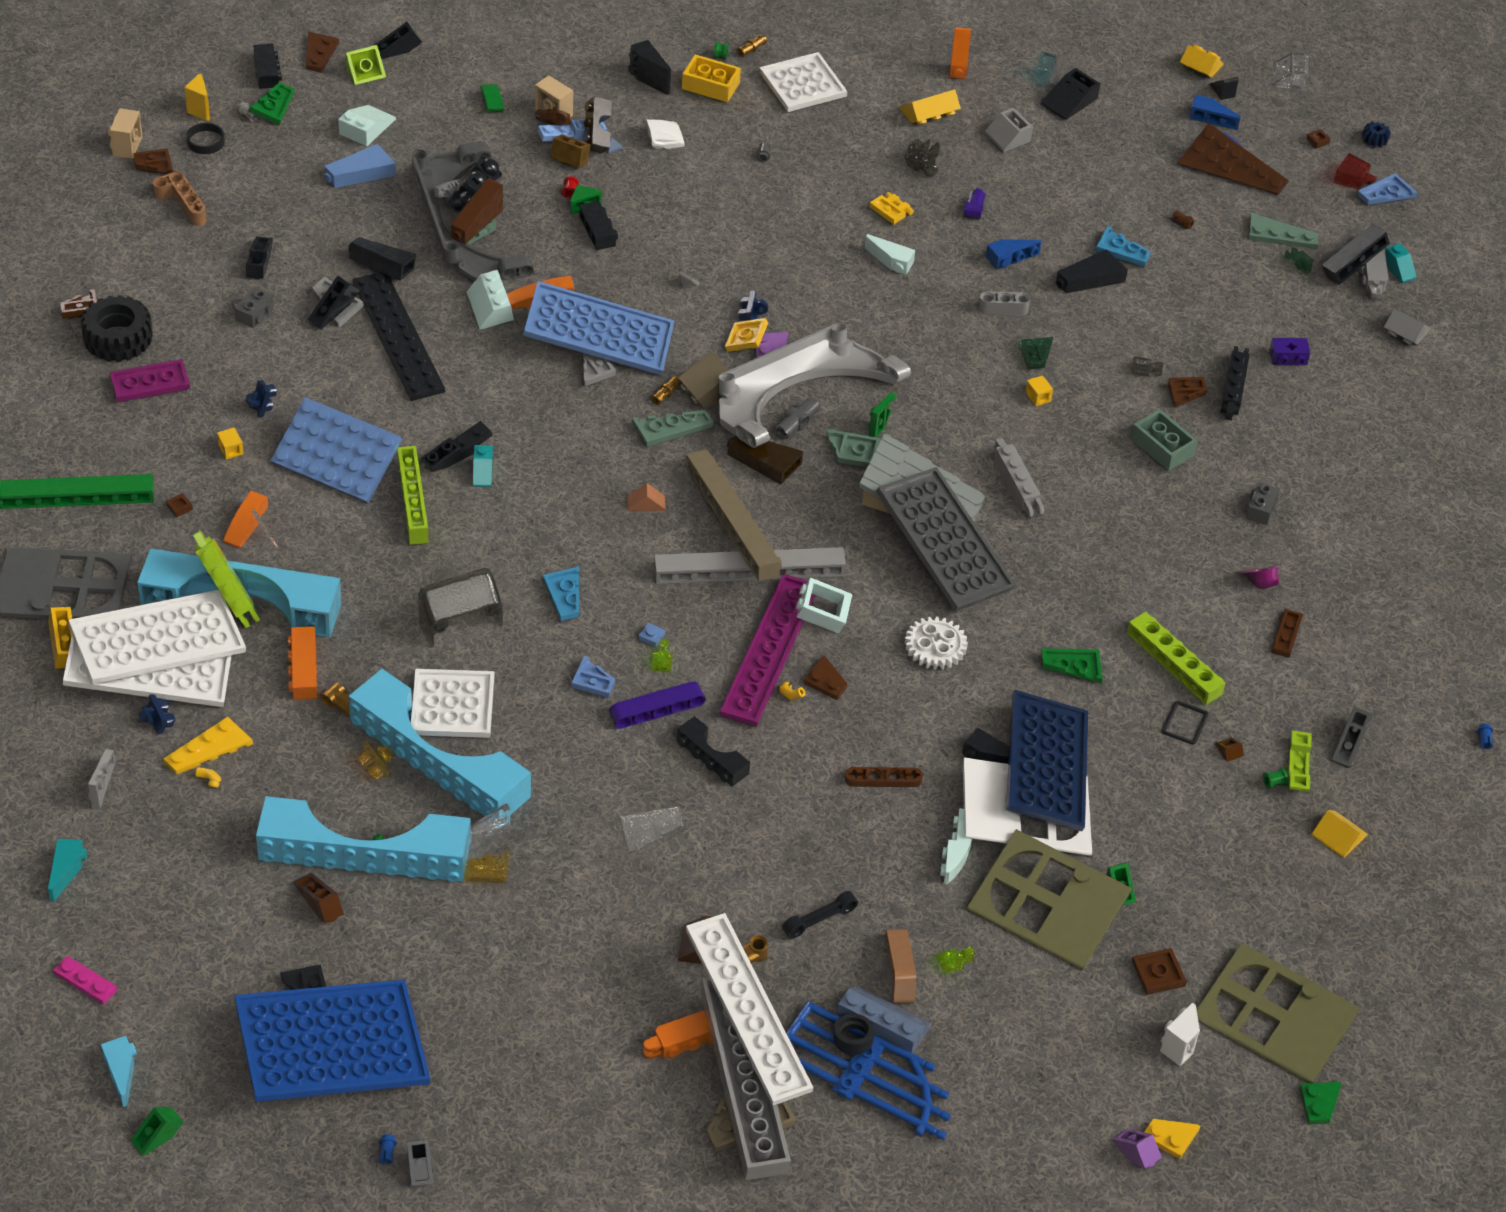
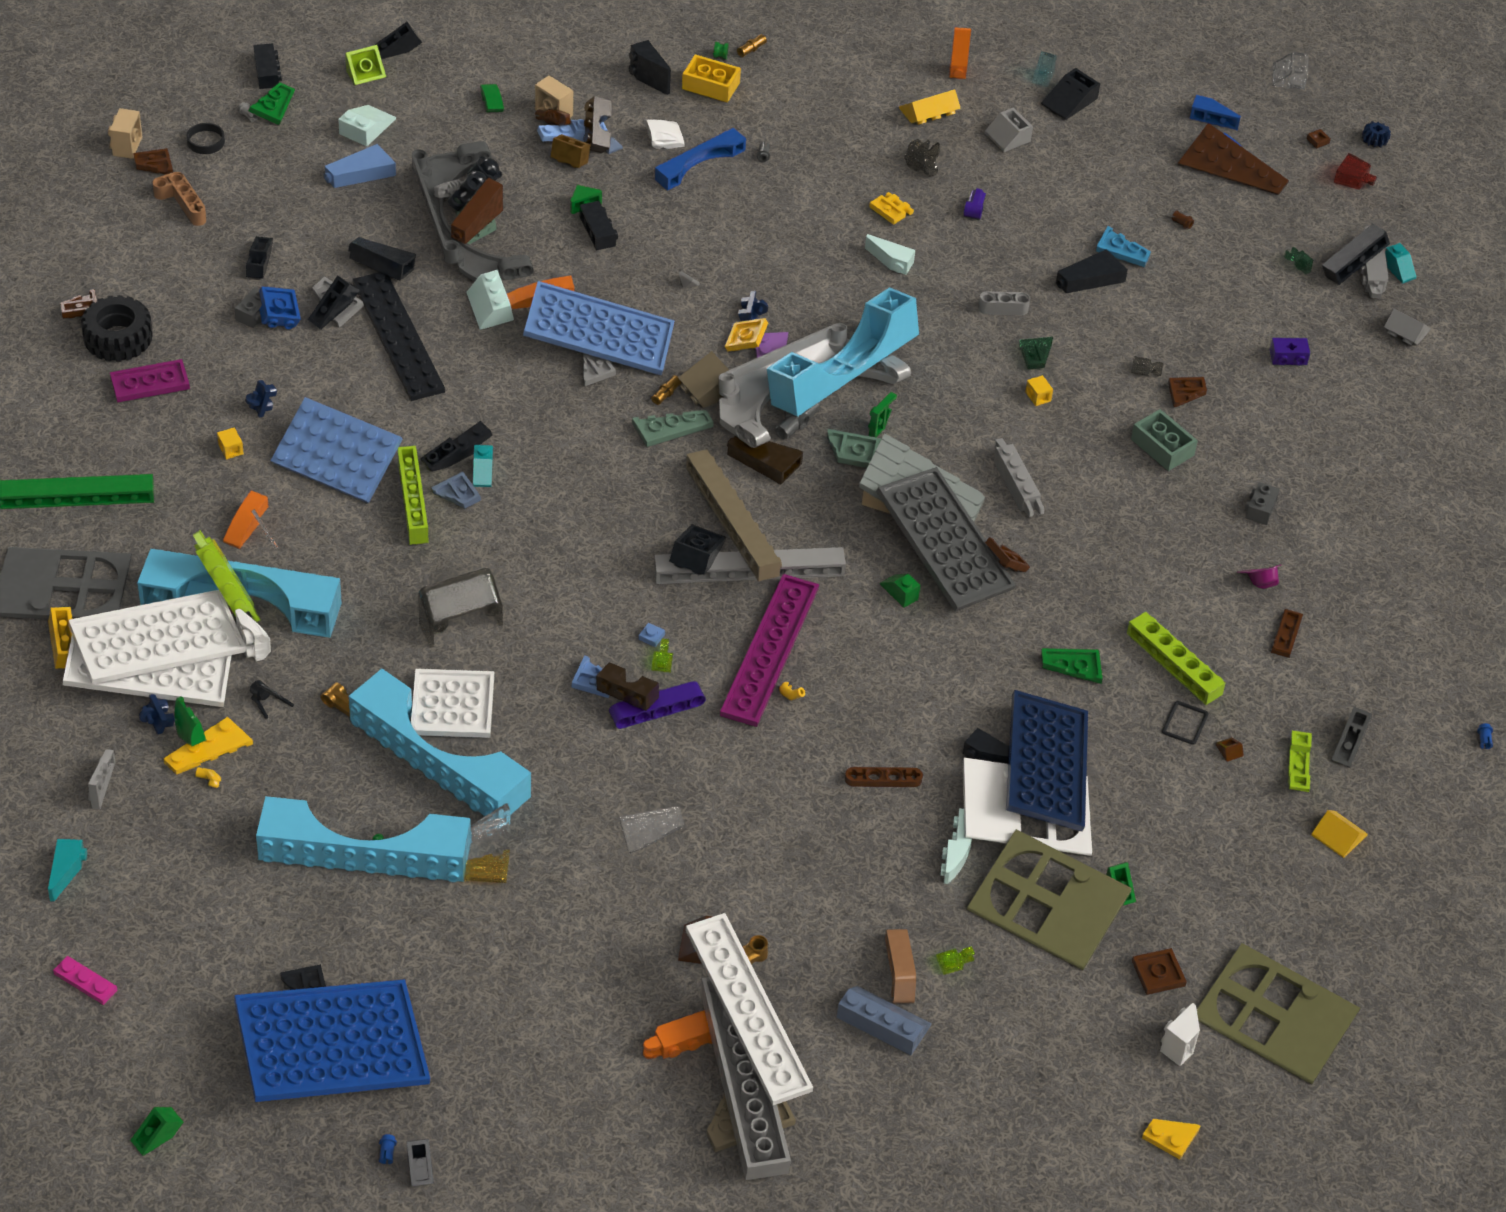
(120, 1064): medium azure slope -> none
(179, 505): reddish brown plate -> none
(187, 724): none -> green slope
(197, 98): yellow slope -> none
(253, 635): none -> white slope
(262, 691): none -> black plant
(279, 307): none -> blue plate
(303, 663): orange brick -> none
(319, 51): reddish brown wing -> none
(319, 897): reddish brown slope -> none
(379, 767): clear yellow hips -> none
(458, 491): none -> sand blue wing
(564, 592): dark azure wing -> none
(569, 186): red bush -> none
(640, 693): none -> dark brown arch
(646, 499): nougat slope -> none
(696, 549): none -> black slope
(724, 145): none -> blue arch
(728, 765): black arch -> none
(796, 926): black piece -> none
(803, 82): white plate -> none
(819, 617): light aqua window -> none
(826, 679): reddish brown wing -> none
(853, 1021): black tyre -> none
(859, 1067): blue piece -> none
(885, 326): none -> medium azure arch
(902, 588): none -> green slope
(936, 643): white gear -> none
(1007, 557): none -> reddish brown wing
(1010, 251): blue slope -> none
(1138, 1147): medium lavender slope -> none
(1200, 61): yellow slope -> none
(1225, 88): black slope -> none
(1235, 382): black hinge -> none
(1275, 778): green bush -> none
(1277, 232): sand green wing -> none
(1319, 1101): green wing -> none
(1386, 190): medium blue wing -> none

